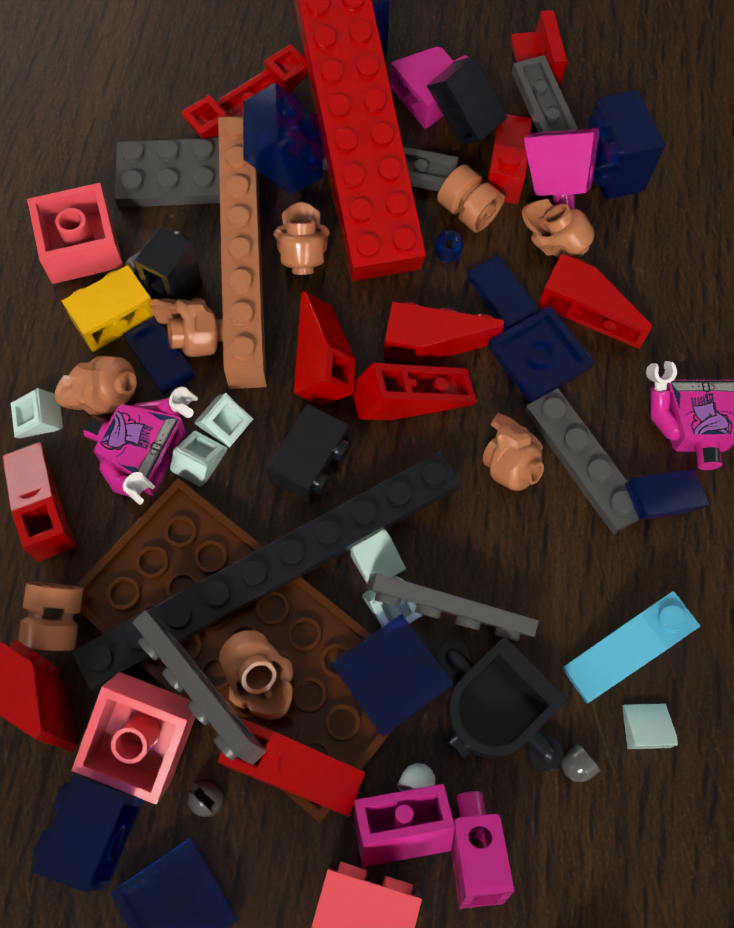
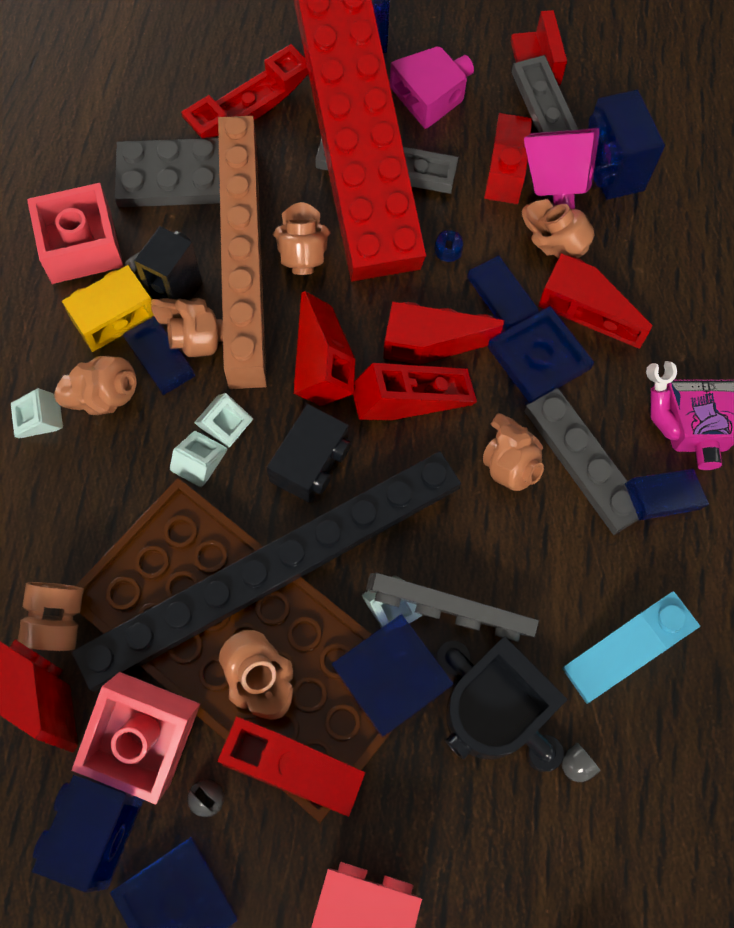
(36, 503): red slope -> none
(140, 442): torso -> none
(207, 702): dark grey plate -> none
(282, 139): clear blue brick -> none
(377, 555): light aqua slope -> none
(403, 825): dark pink brick -> none
(416, 777): light aqua hinge -> none
(467, 101): black brick -> none
(467, 195): nougat wheel -> none
(480, 873): dark pink torso -> none
(648, 726): light aqua slope -> none

